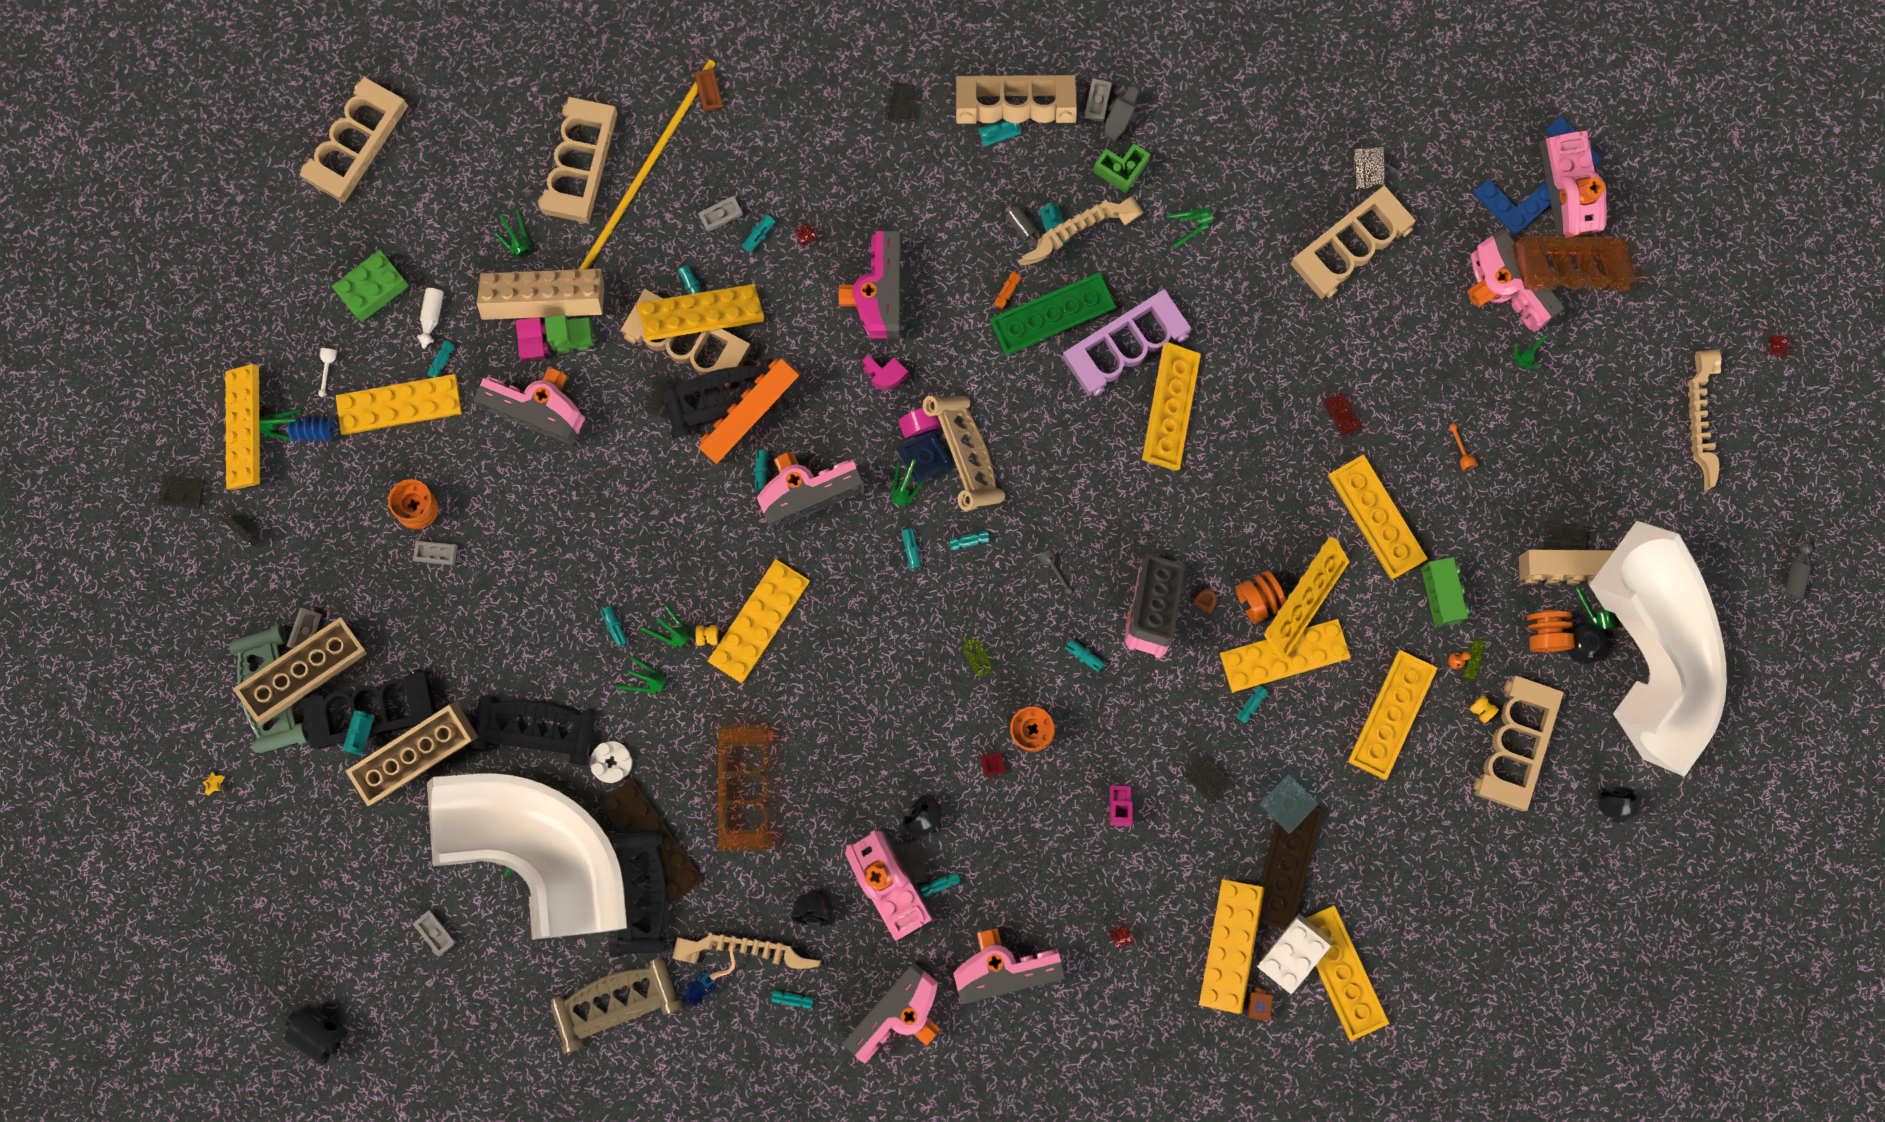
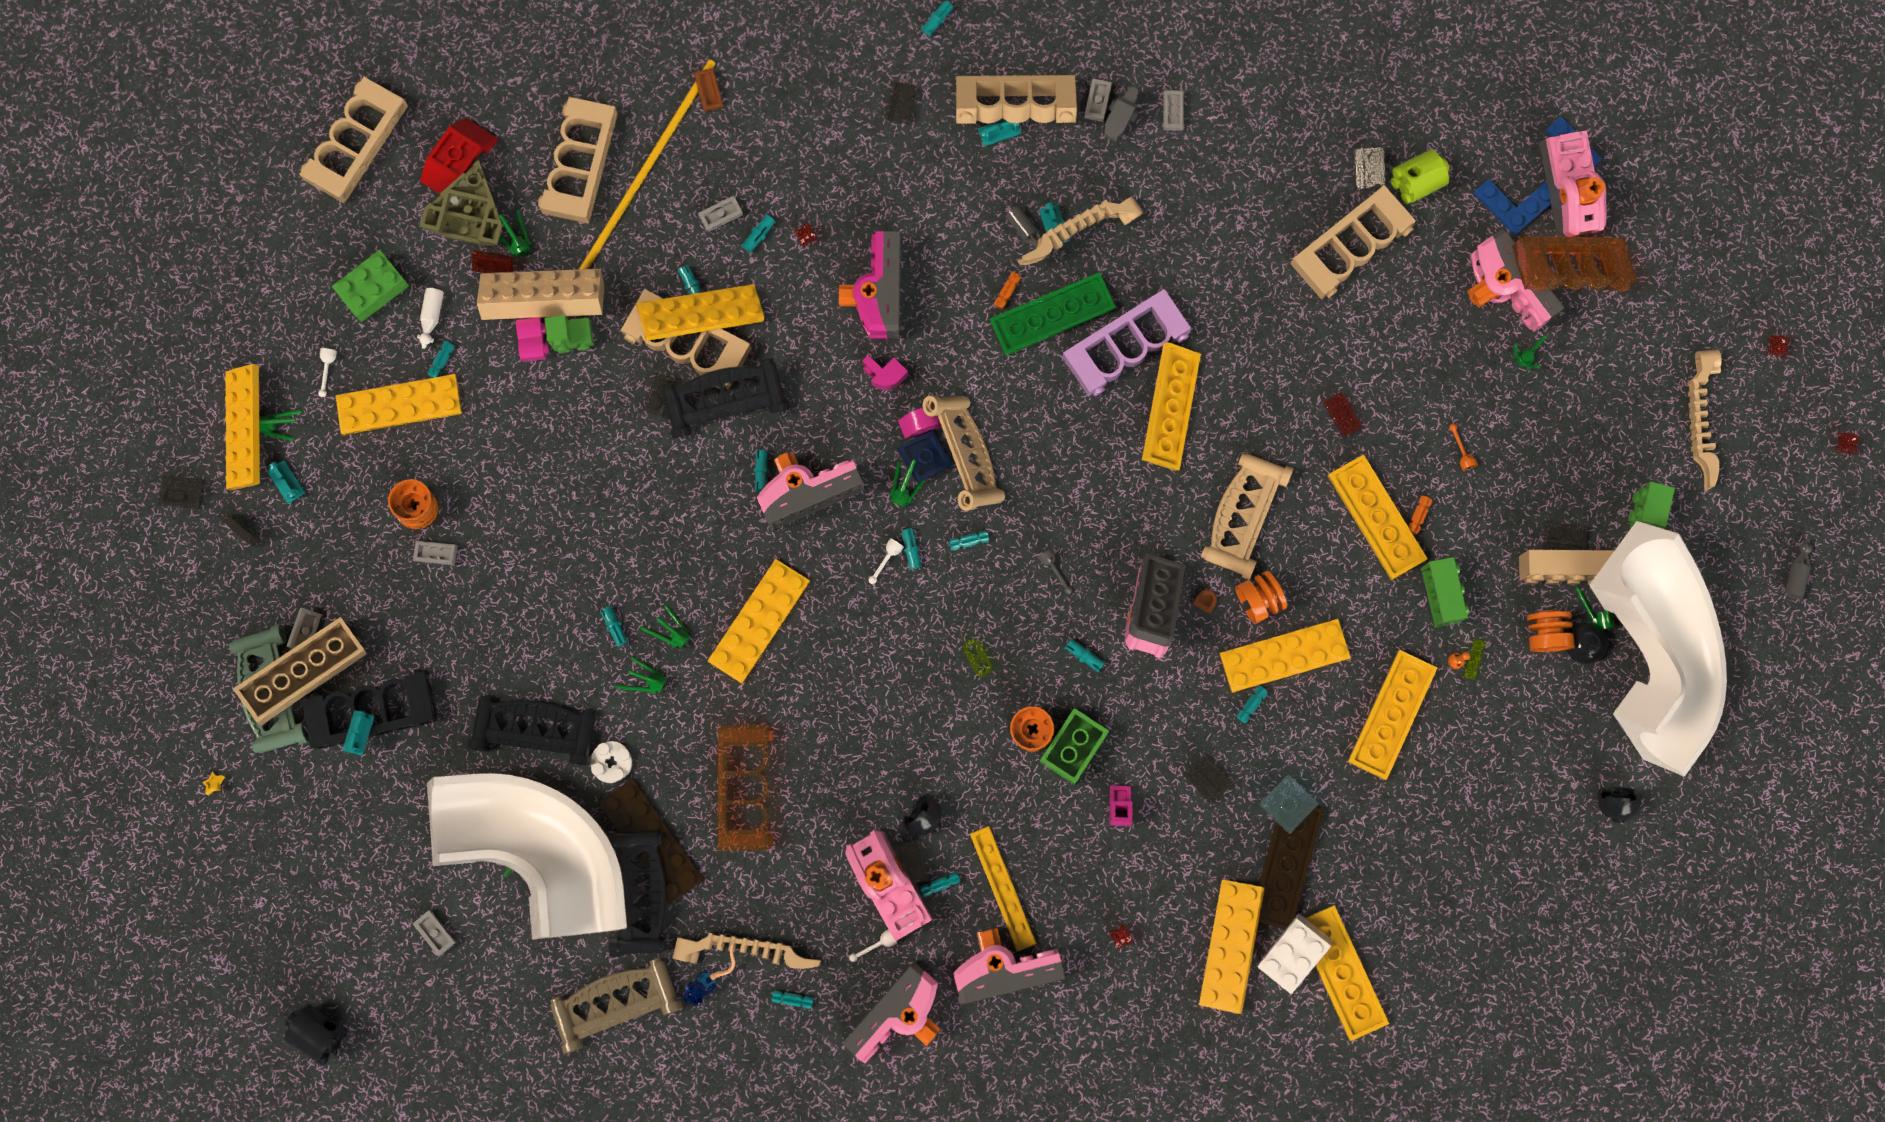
(285, 481): none -> teal hinge
(311, 429): blue piece -> none
(412, 754): tan brick -> none
(455, 154): none -> red slope
(465, 211): none -> olive wedge
(491, 263): none -> clear red plate
(538, 408): piece -> none
(706, 635): yellow wheel -> none
(749, 410): orange brick -> none
(813, 908): black cylinder -> none
(886, 939): none -> white hinge
(892, 548): none -> white hinge
(937, 18): none -> teal axle
(993, 764): dark red plate -> none
(1003, 888): none -> yellow tile
(1074, 746): none -> bright green brick
(1119, 171): bright green brick -> none
(1173, 110): none -> light grey plate
(1200, 216): green plant -> none
(1238, 556): none -> tan piece
(1259, 1005): dark orange brick -> none
(1306, 597): yellow plate -> none
(1419, 514): none -> orange axle
(1420, 176): none -> lime cylinder
(1483, 709): yellow wheel -> none
(1537, 696): tan fence -> none
(1652, 505): none -> bright green brick
(1848, 443): none -> clear red wheel

